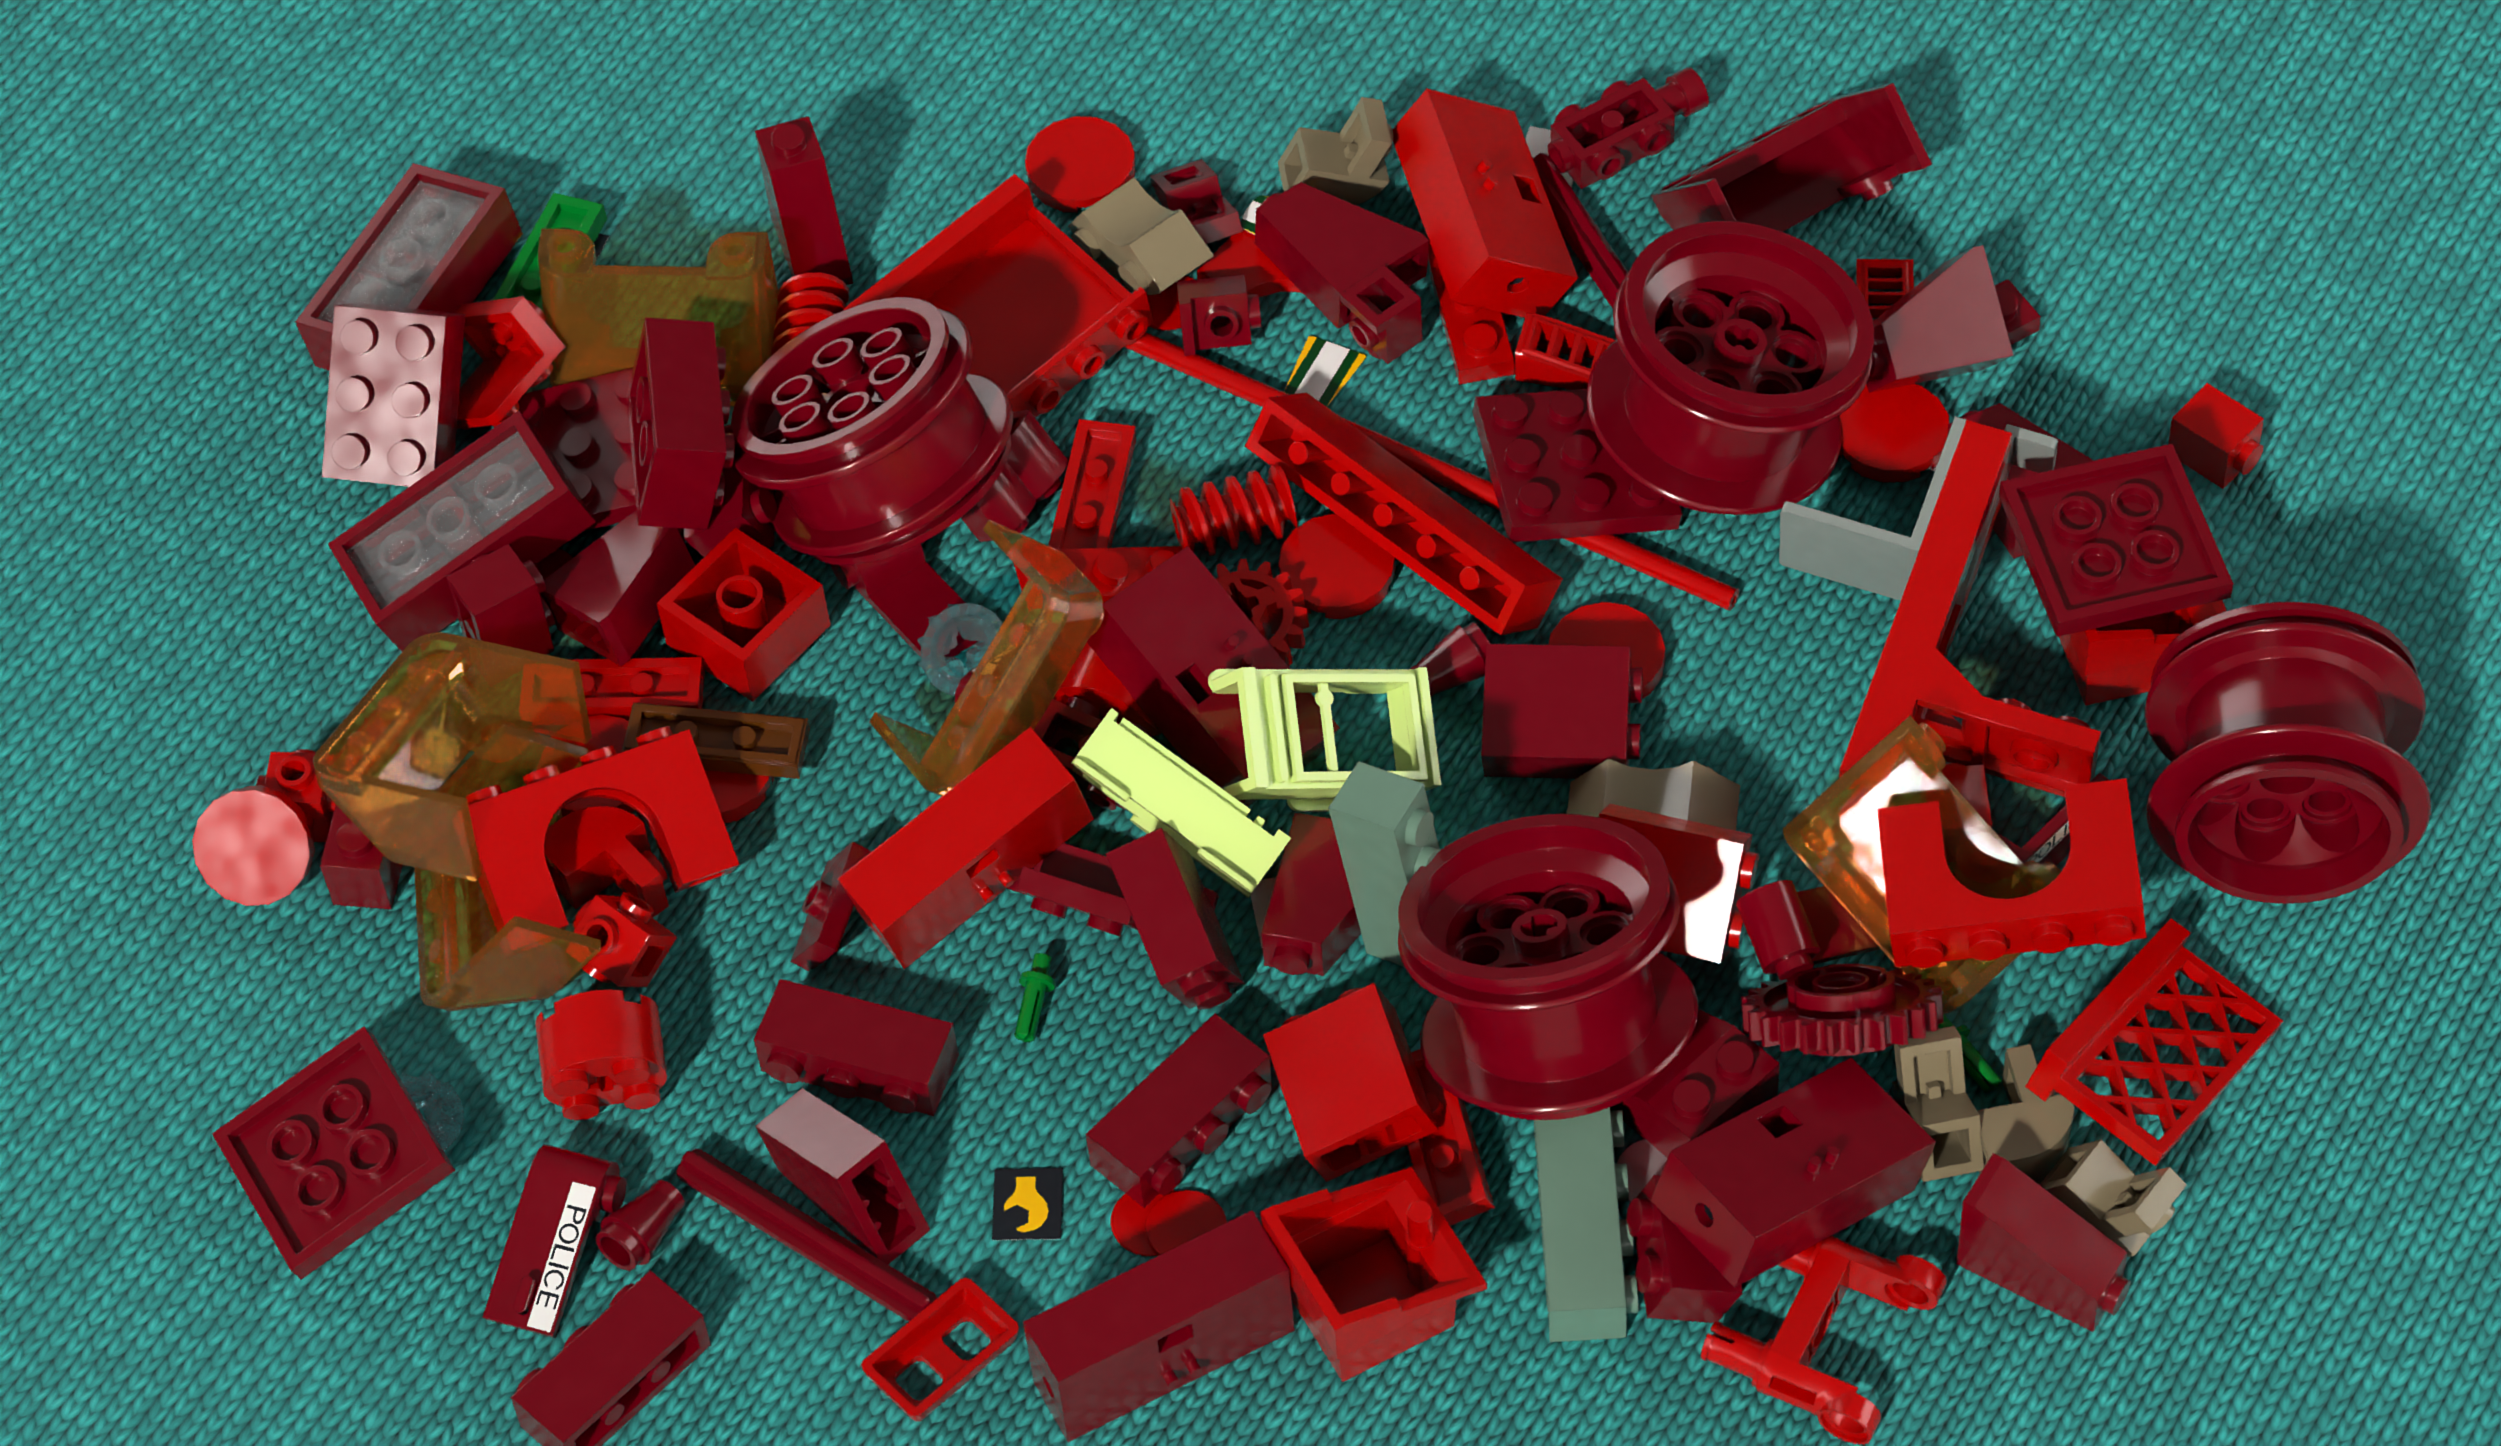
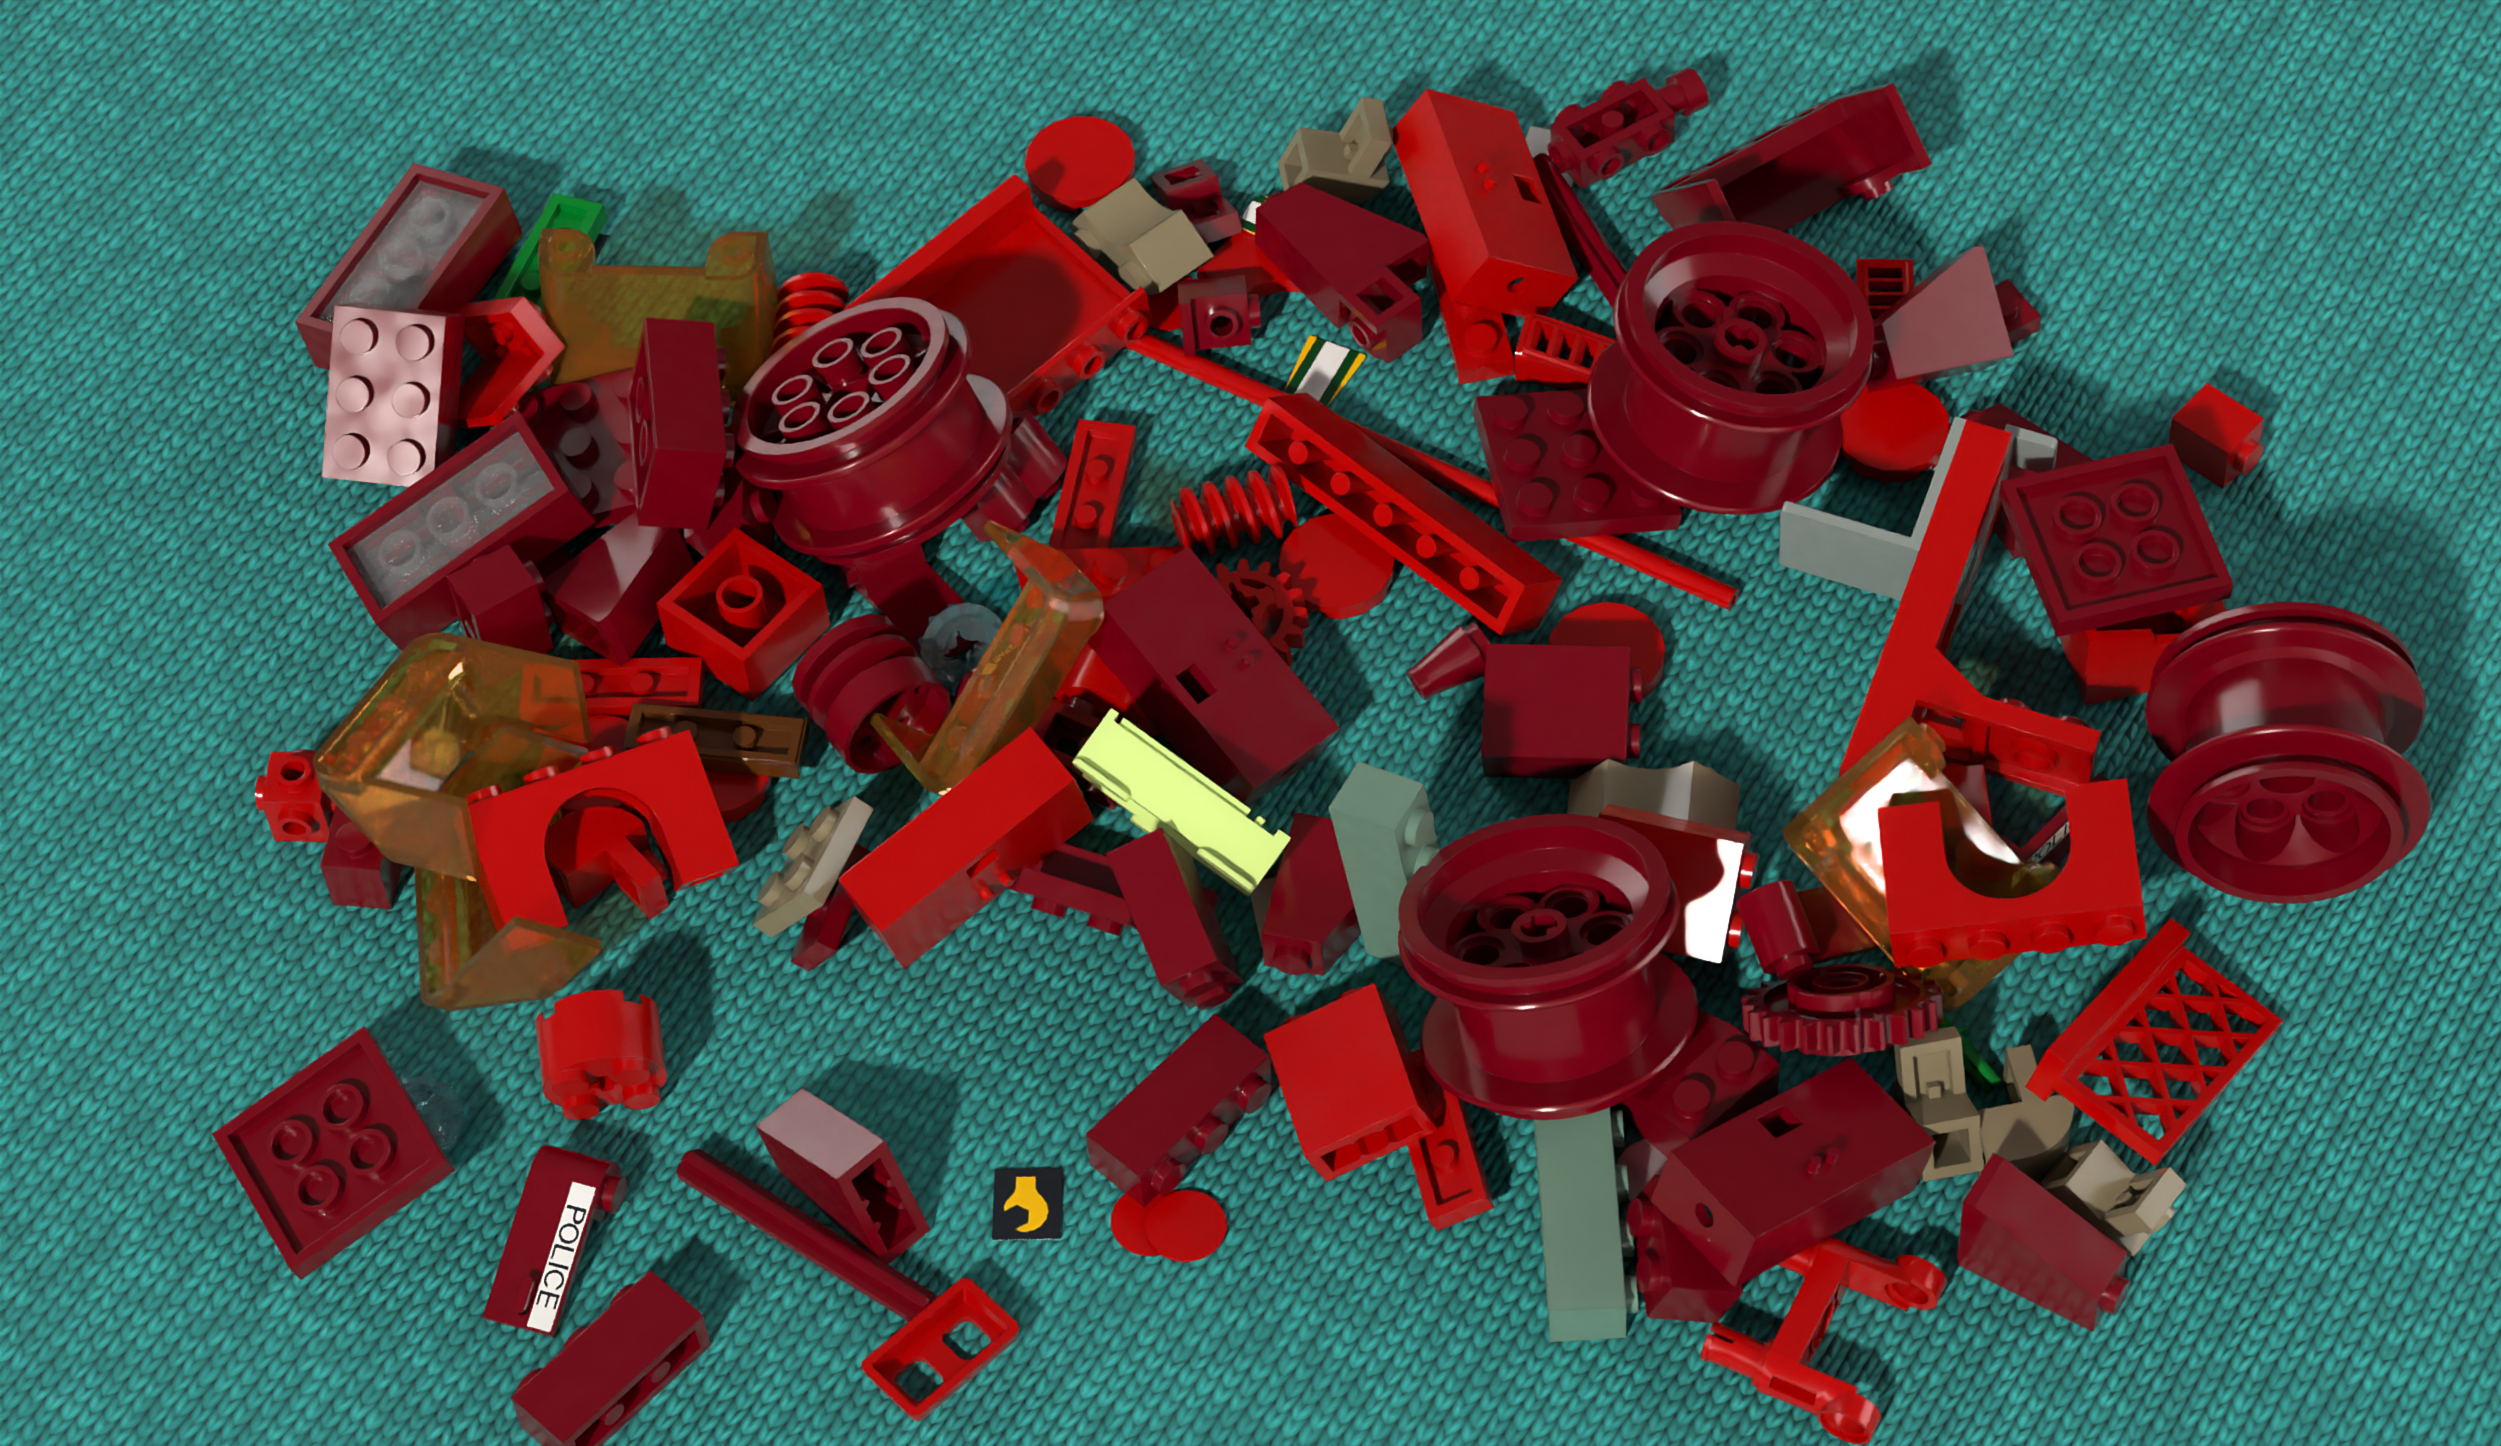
(253, 845): tile -> none
(629, 938): red brick -> none
(637, 1228): dark red cone -> none
(802, 199): dark red slope -> none
(812, 866): none -> dark tan plate
(856, 1048): dark red brick -> none
(863, 671): none -> dark red wheel
(1036, 985): green piece -> none
(1160, 1325): dark red brick -> none
(1274, 735): yellowish green piece -> none
(1371, 1268): red piece -> none

